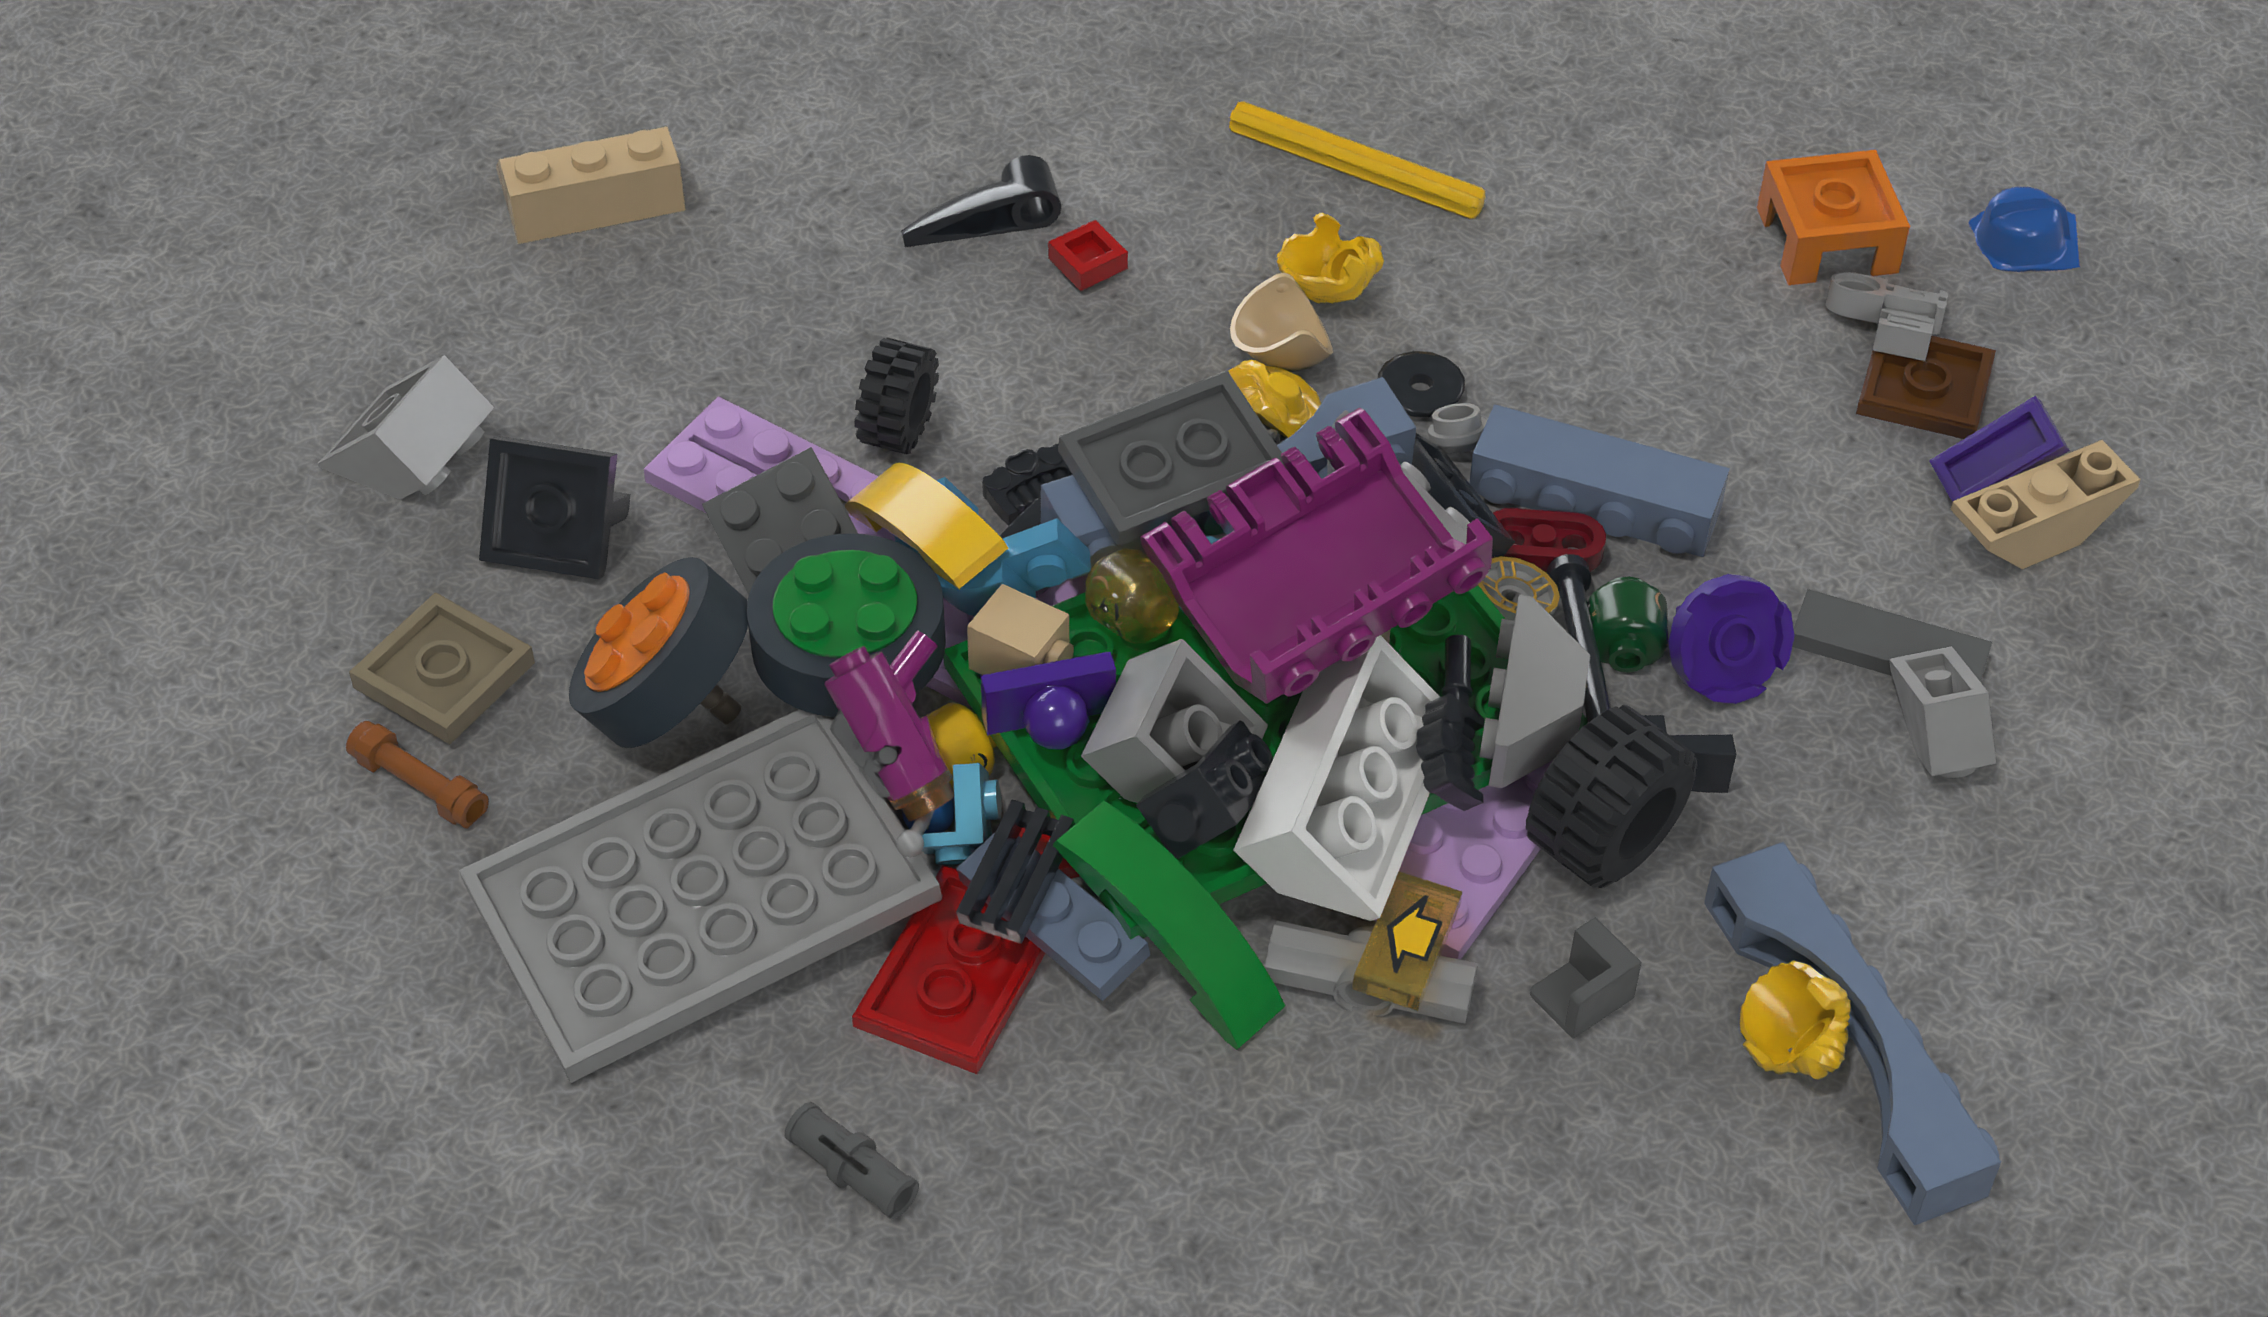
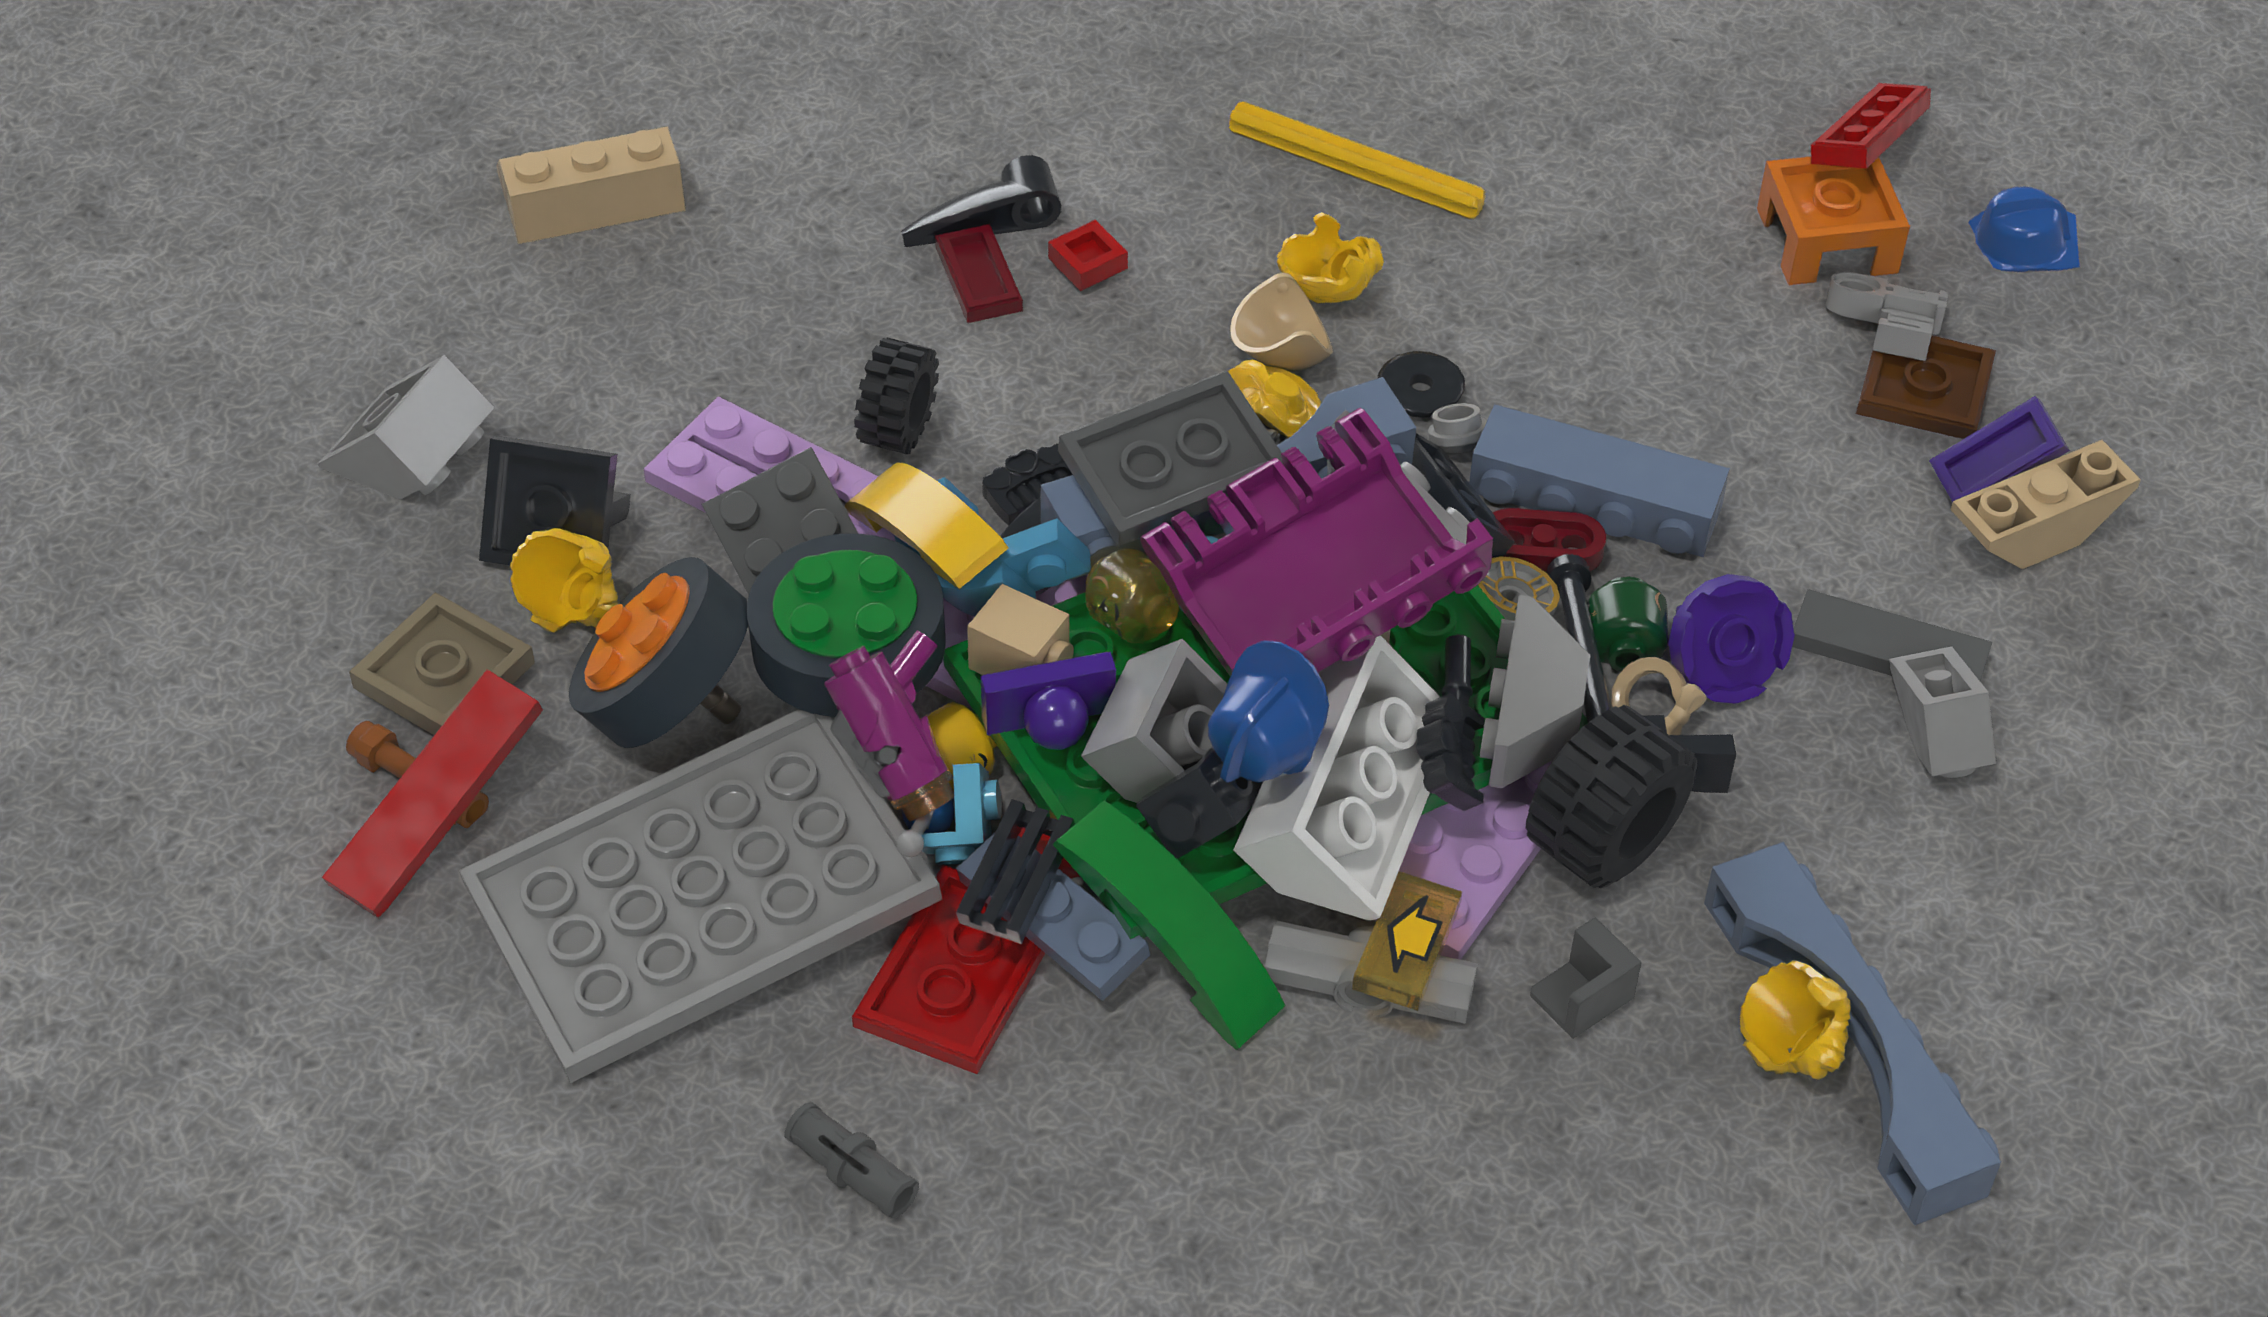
(432, 793): none -> red tile
(563, 579): none -> yellow hair
(978, 273): none -> dark red tile
(1269, 714): none -> blue piece
(1687, 696): none -> tan piece
(1871, 126): none -> red tile

